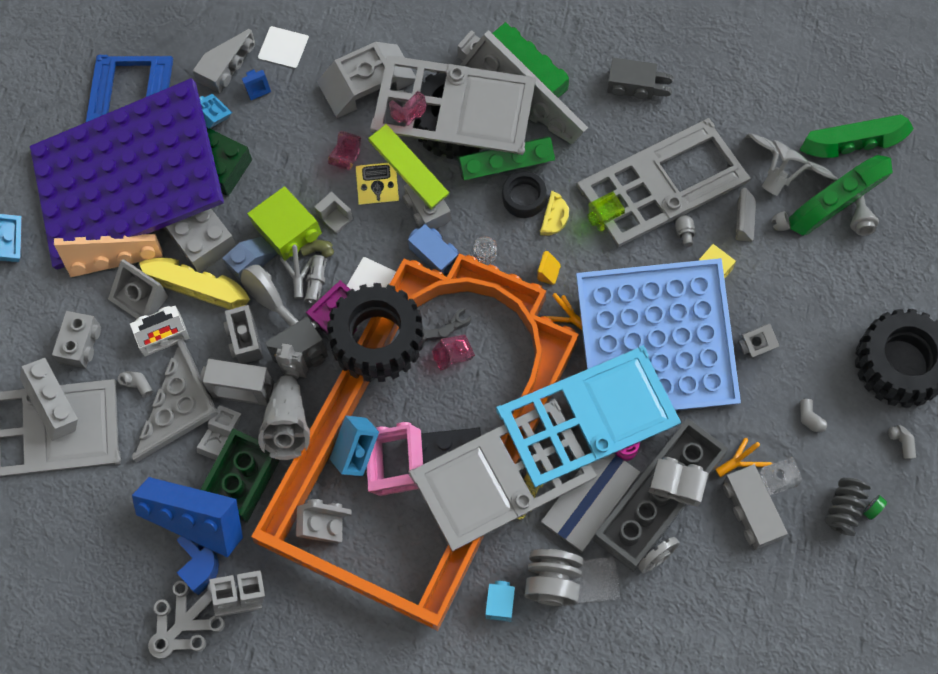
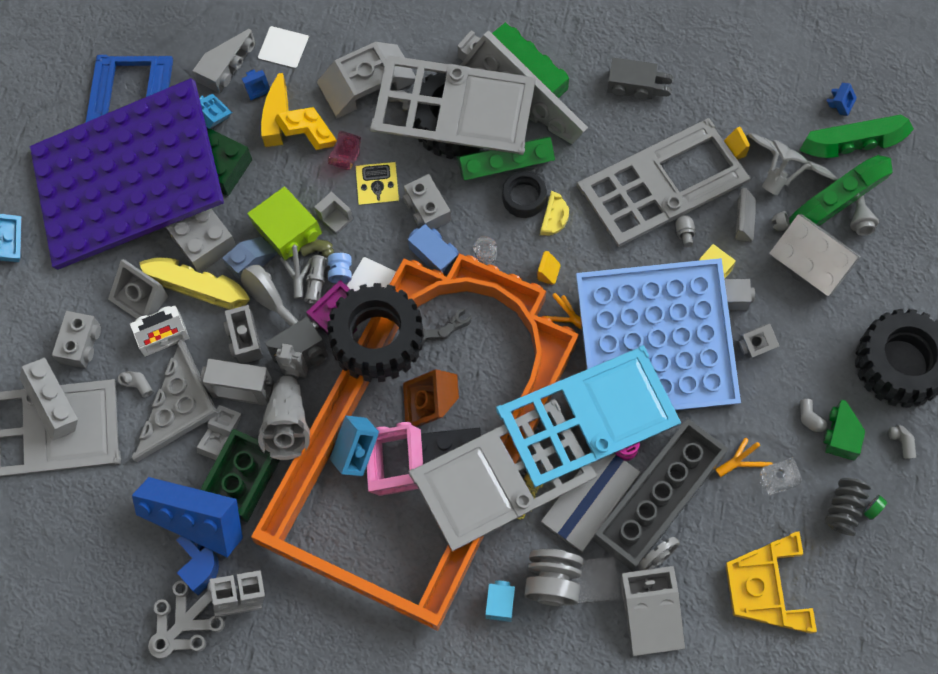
(97, 255): light nougat wing -> none
(275, 103): none -> yellow slope
(309, 123): none -> yellow plate
(321, 521): light grey bracket -> none
(339, 267): none -> light blue wheel
(408, 166): lime tile -> none
(413, 108): clear pink bracket -> none
(429, 396): none -> dark orange slope
(452, 350): clear pink bracket -> none
(604, 210): clear neon green bracket -> none
(652, 610): none -> light grey slope
(678, 481): light grey brick -> none
(738, 143): none -> yellow slope
(739, 294): none -> light grey brick
(754, 507): light grey brick -> none
(758, 590): none -> yellow wing
(814, 255): none -> light grey brick
(843, 99): none -> blue tile
(846, 433): none -> green slope

